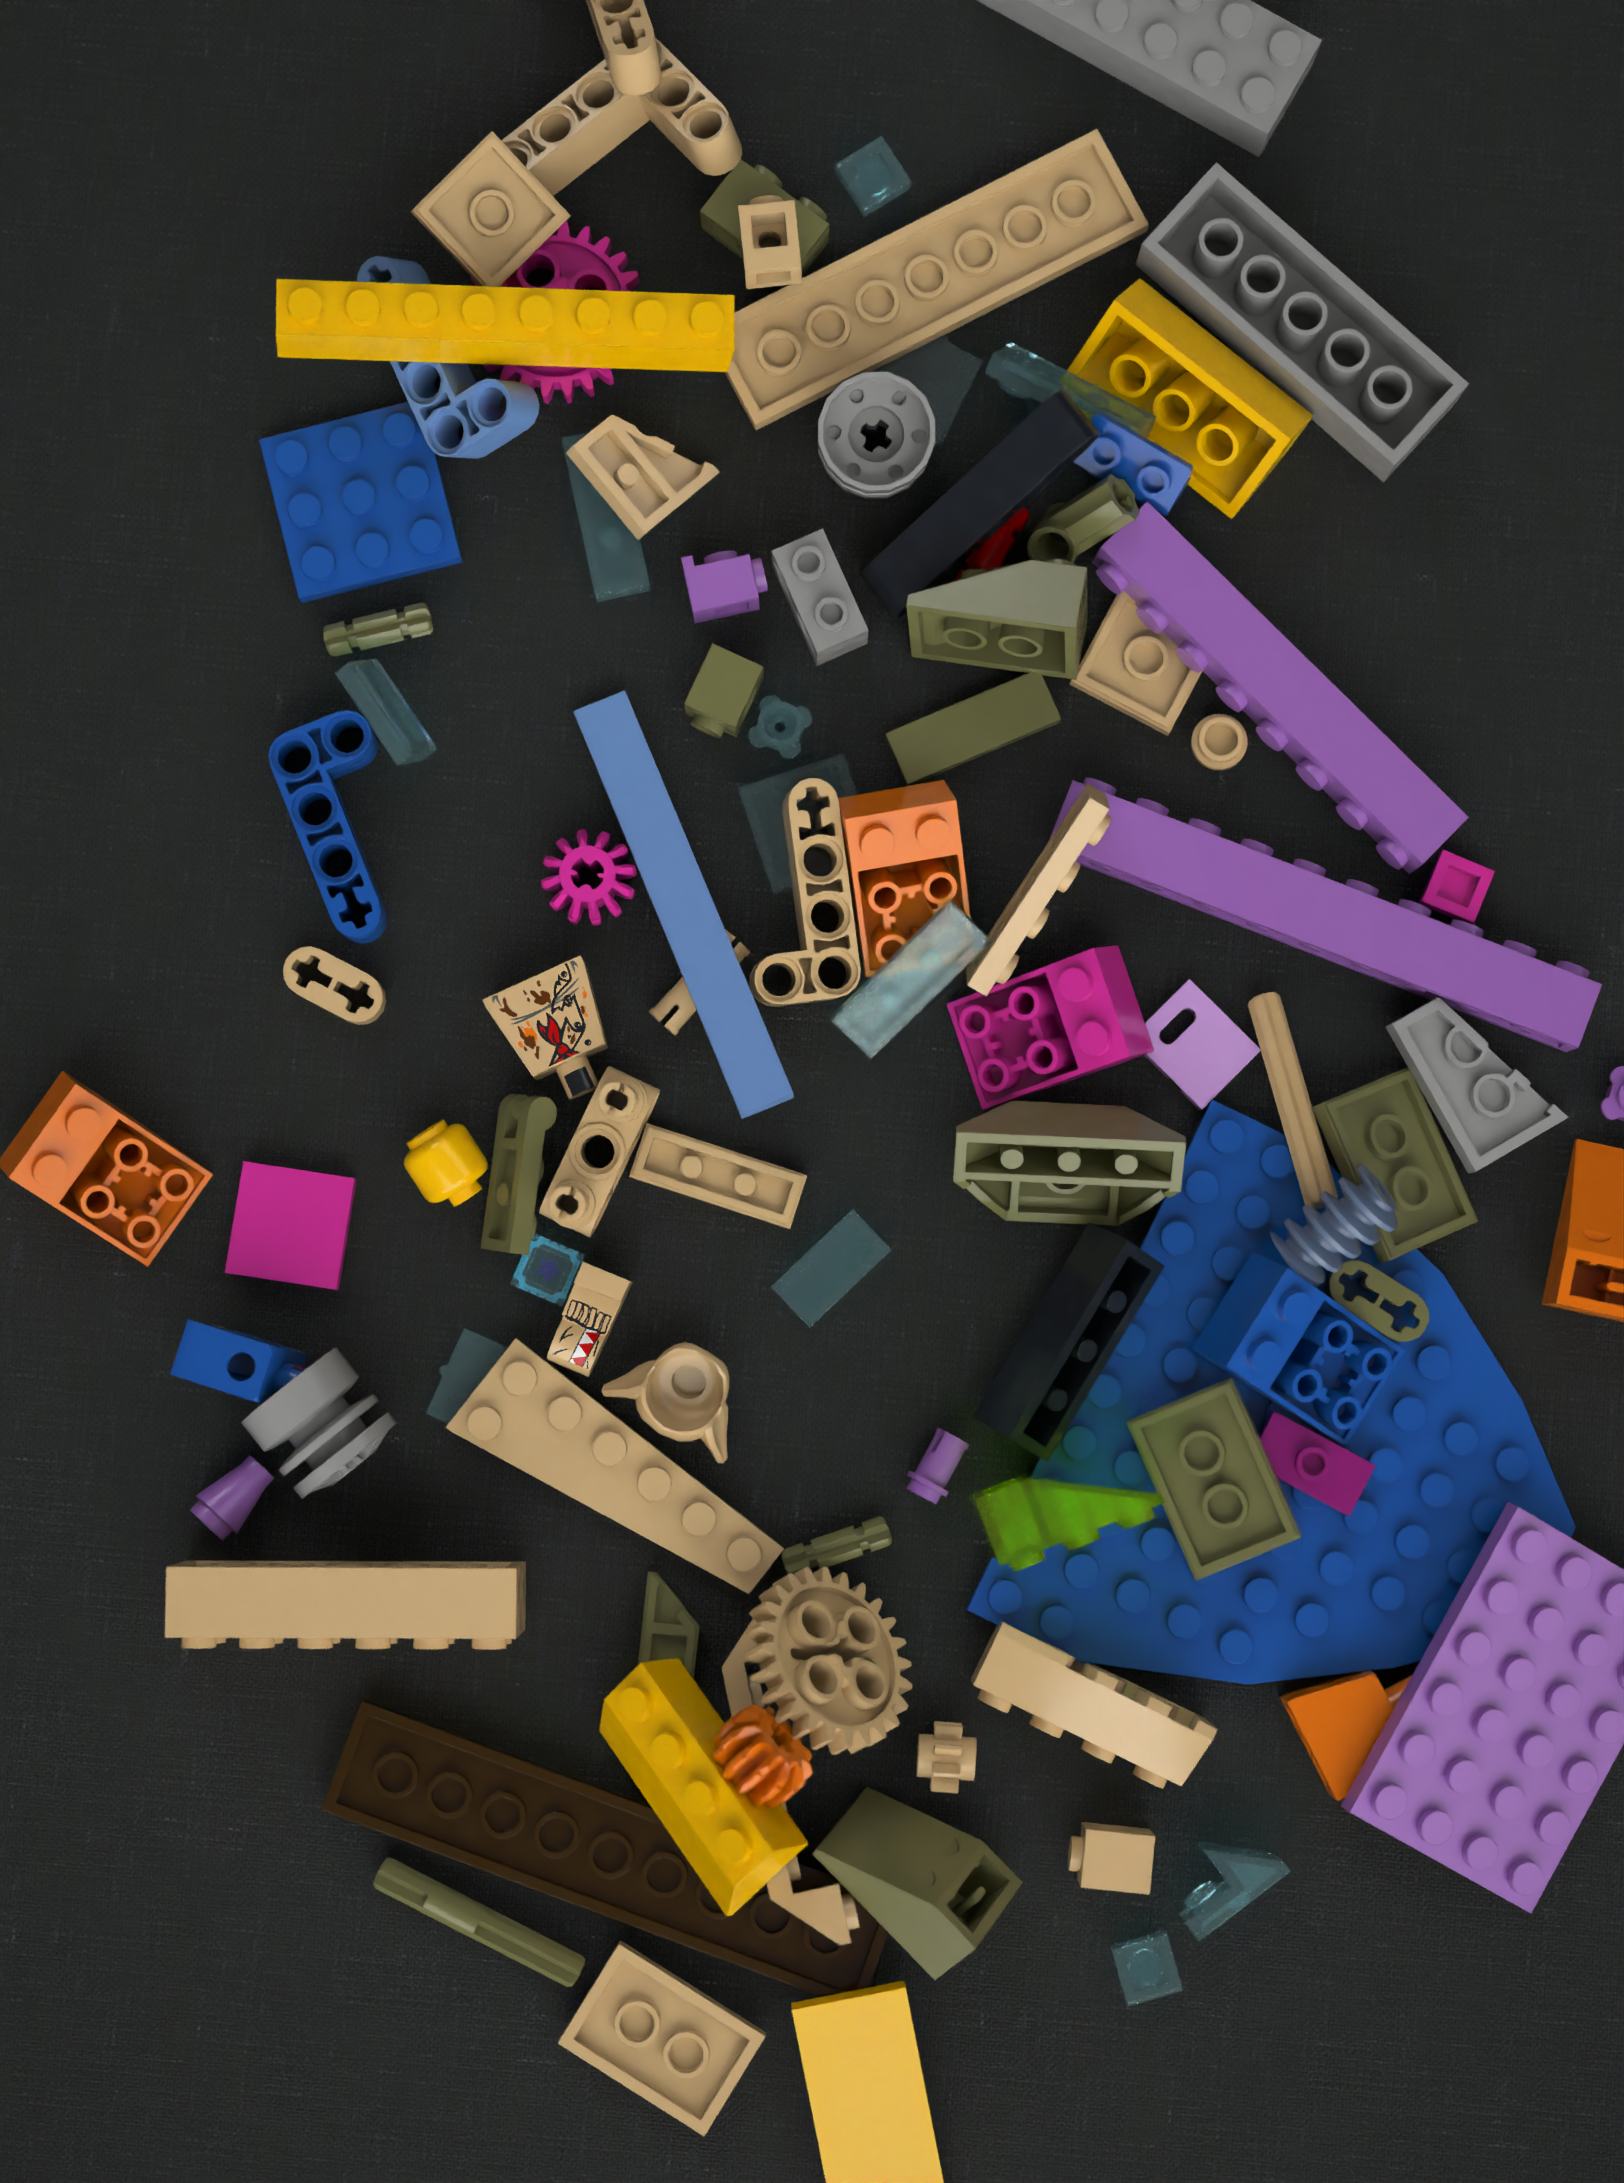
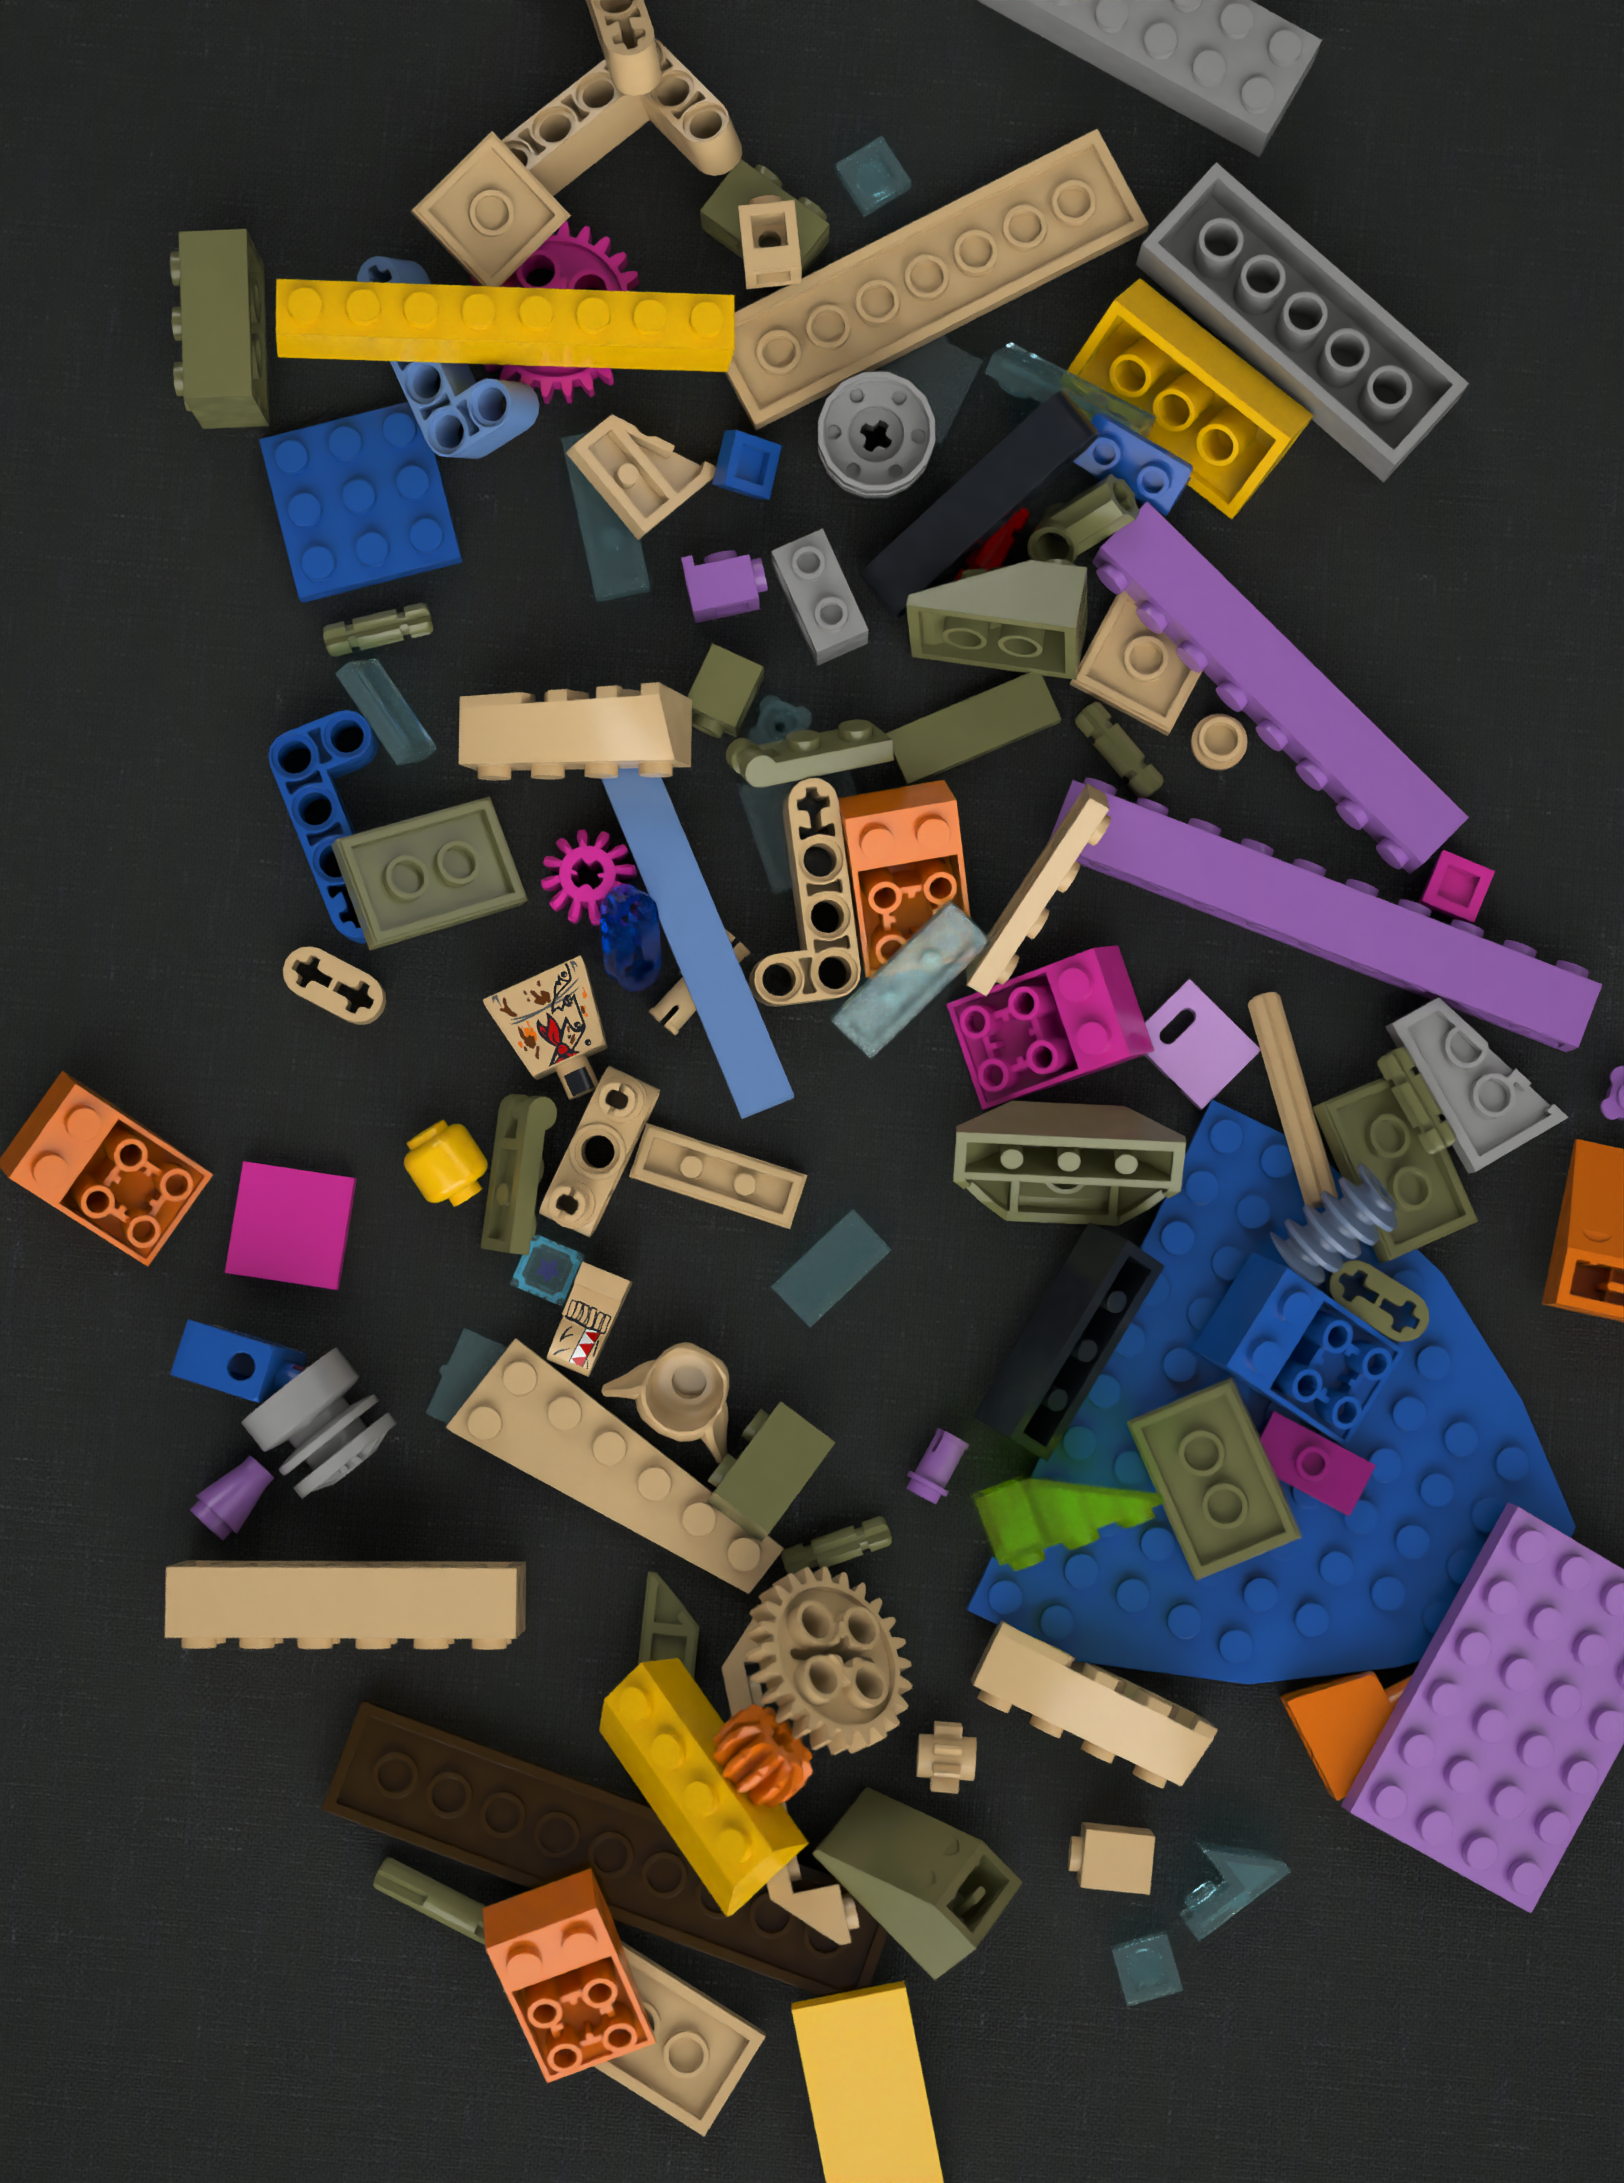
(221, 328): none -> olive brick
(429, 872): none -> olive tile
(566, 1975): none -> orange slope
(575, 732): none -> tan wedge
(622, 939): none -> clear blue beam
(747, 464): none -> blue plate
(769, 1471): none -> olive brick
(810, 753): none -> olive plate
(1119, 750): none -> olive axle
(1416, 1100): none -> olive axle

